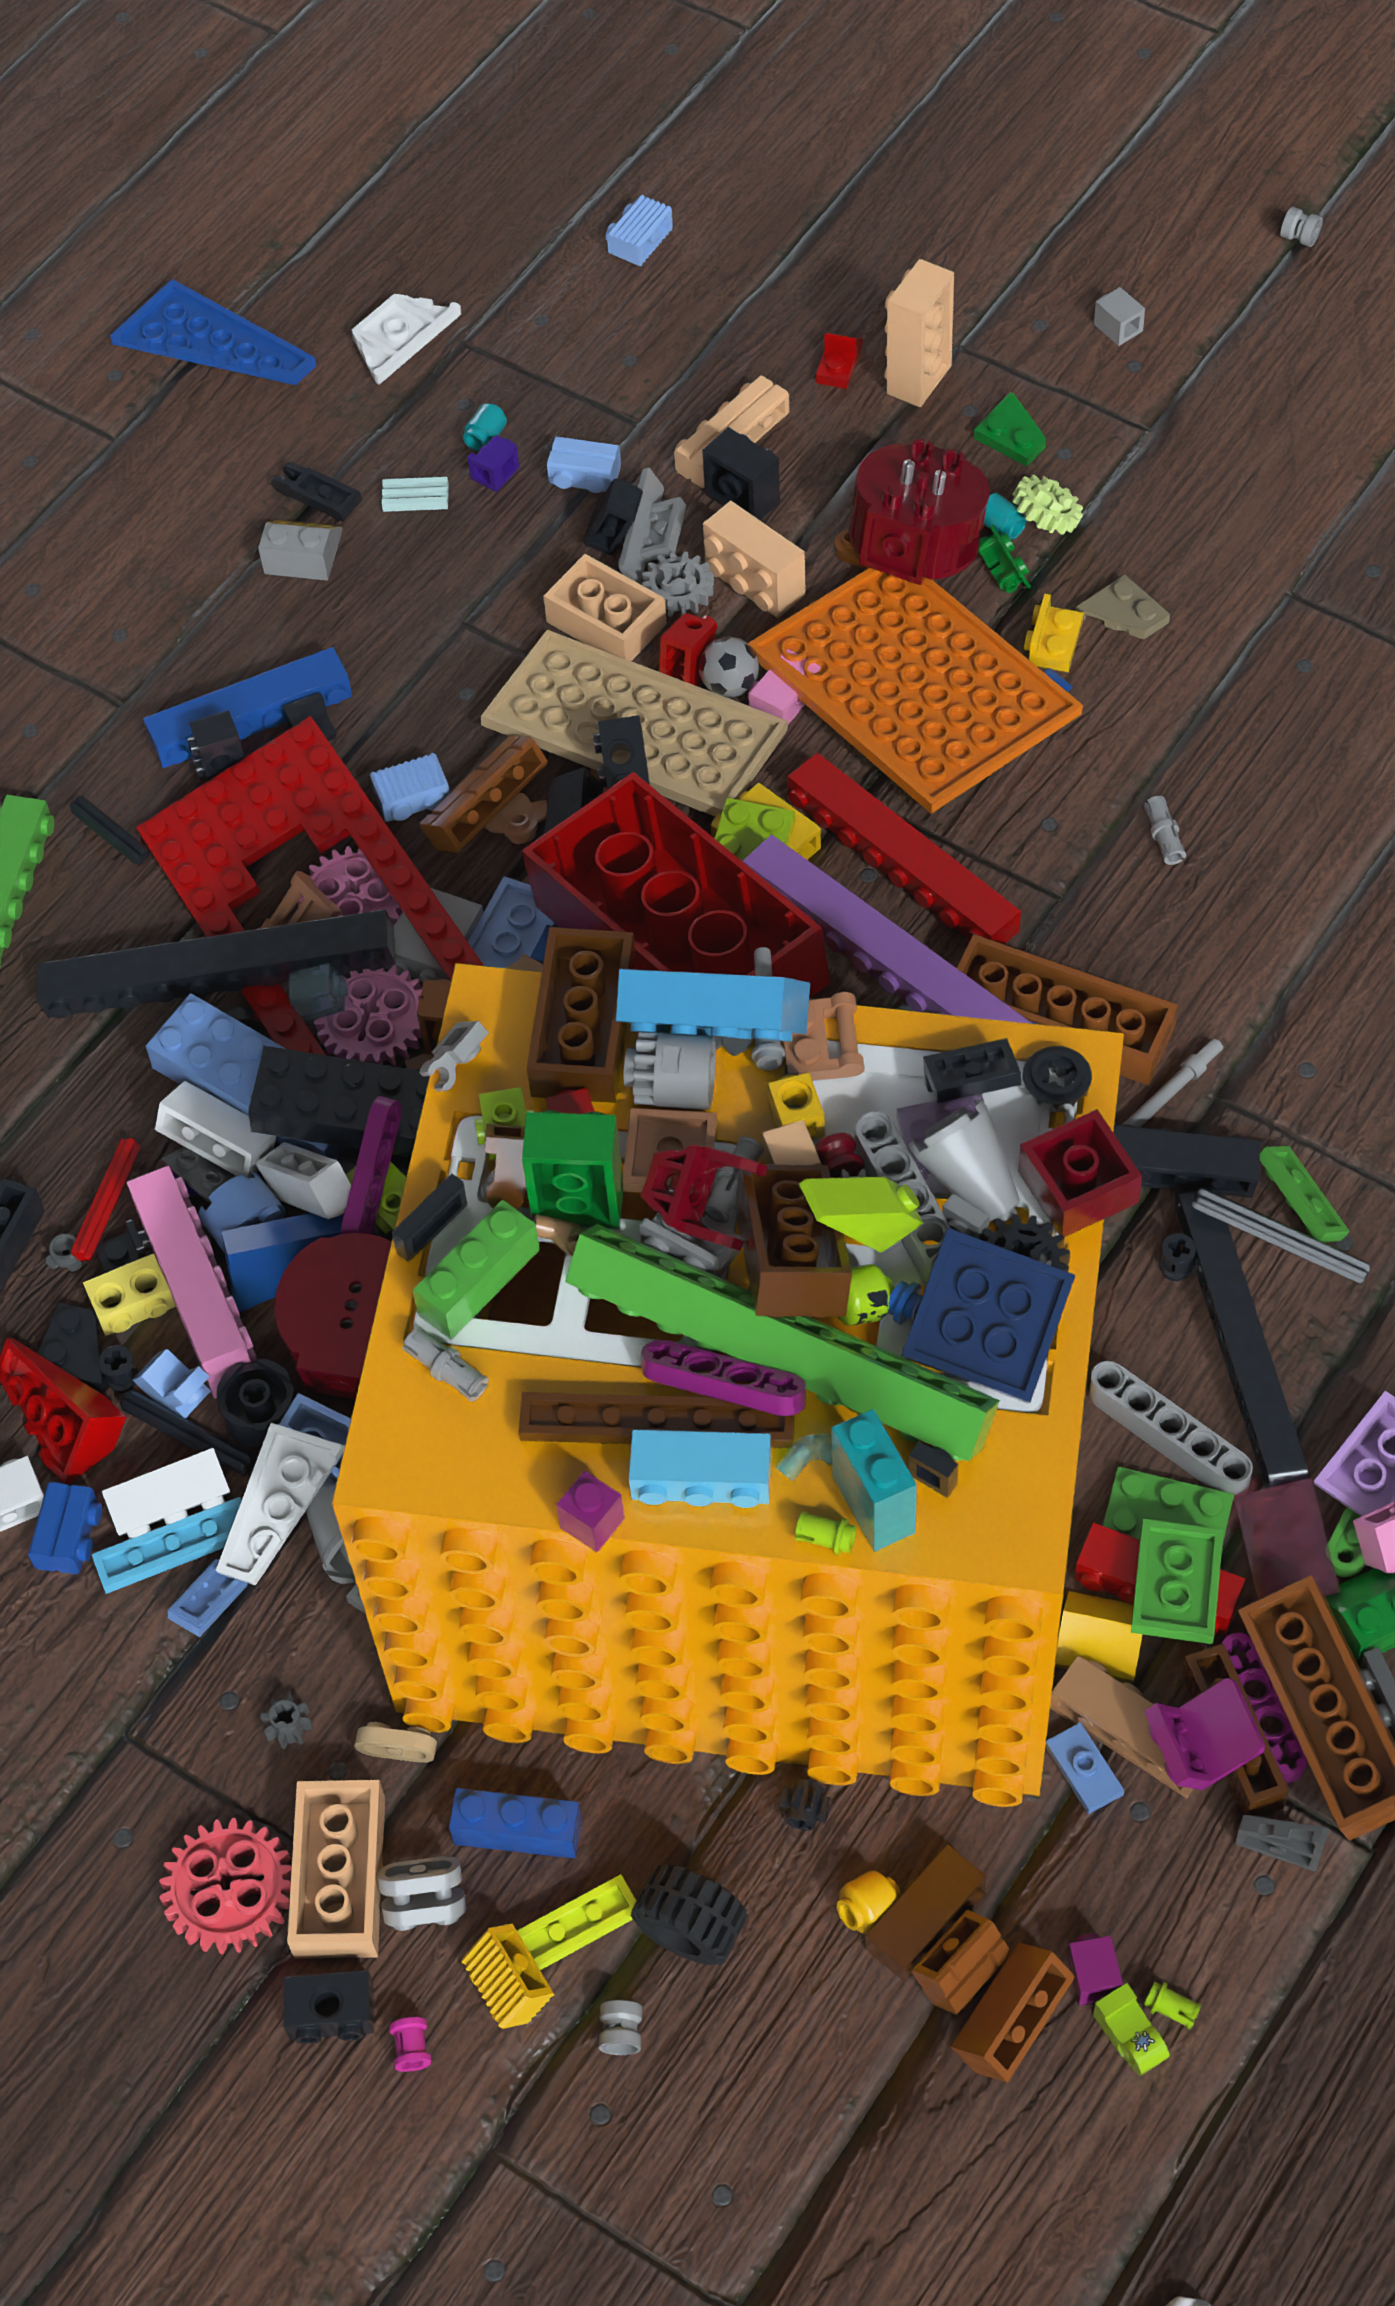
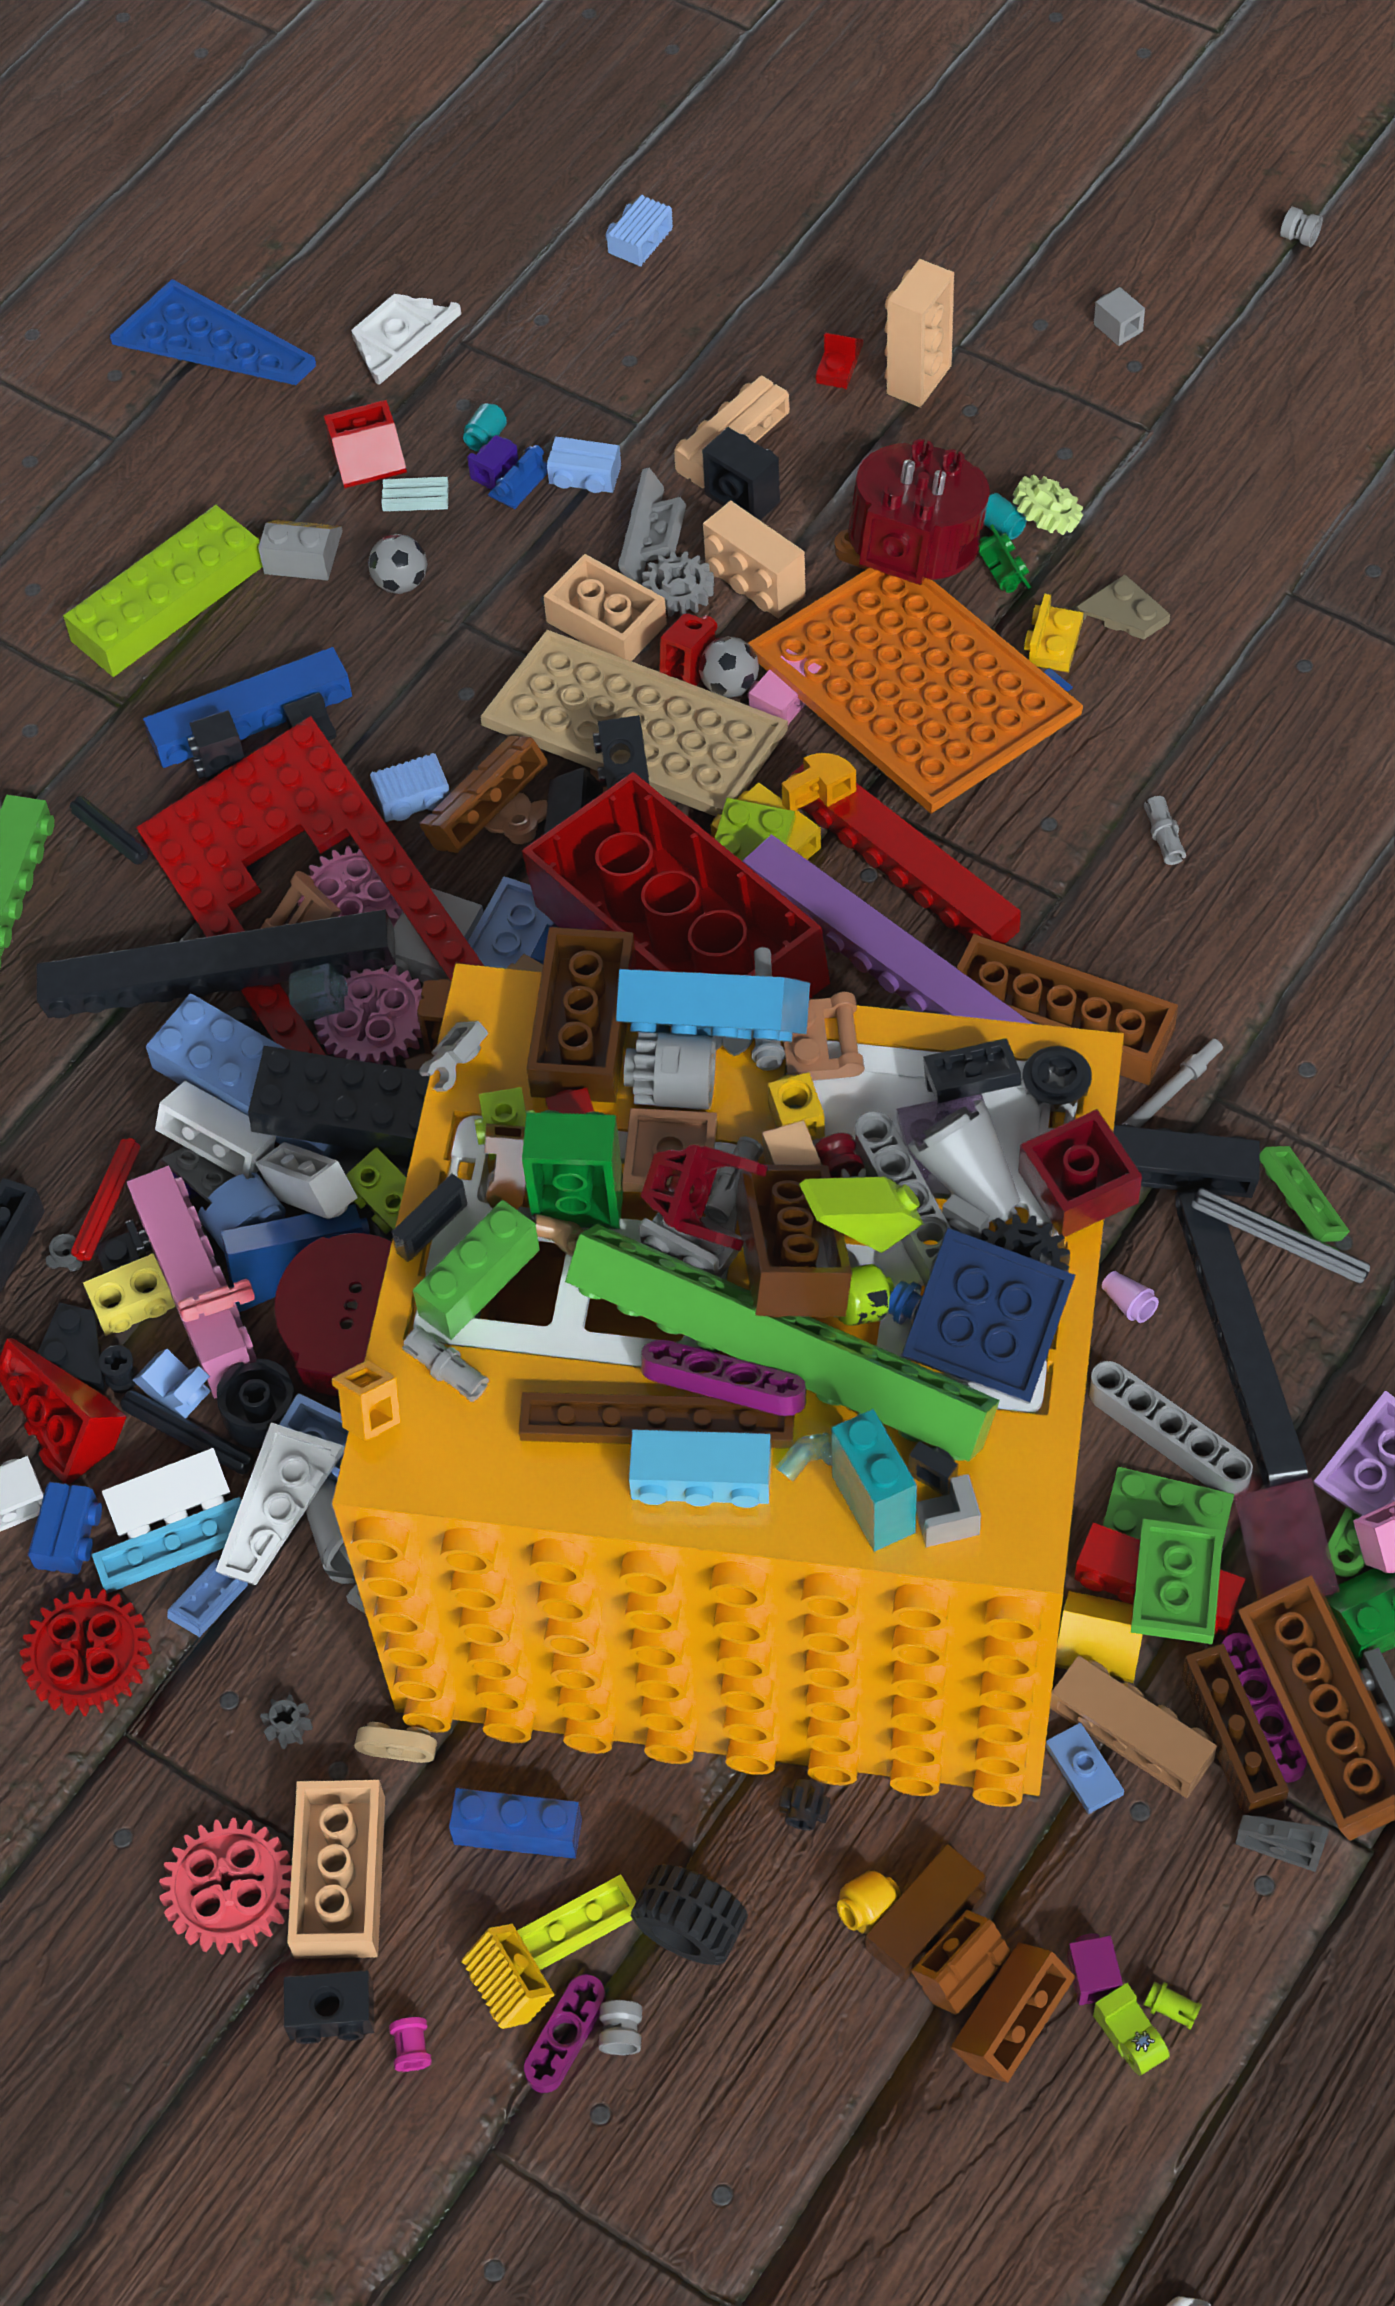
(121, 1649): none -> red gear
(164, 590): none -> lime brick
(216, 1300): none -> coral axle
(317, 491): black hinge -> none
(365, 444): none -> slope
(367, 1400): none -> light orange brick
(372, 1166): magenta beam -> none
(397, 563): none -> light grey piece
(421, 1892): light grey brick -> none
(521, 478): none -> blue hinge
(540, 2056): none -> magenta beam
(590, 1511): magenta brick -> none
(613, 516): black brick -> none
(823, 777): none -> light orange brick
(826, 1532): lime pin -> none
(951, 1515): none -> light grey panel
(1011, 431): green wing -> none
(1131, 1297): none -> lavender cone
(1171, 1251): black bush -> none
(1206, 1735): magenta bracket -> none

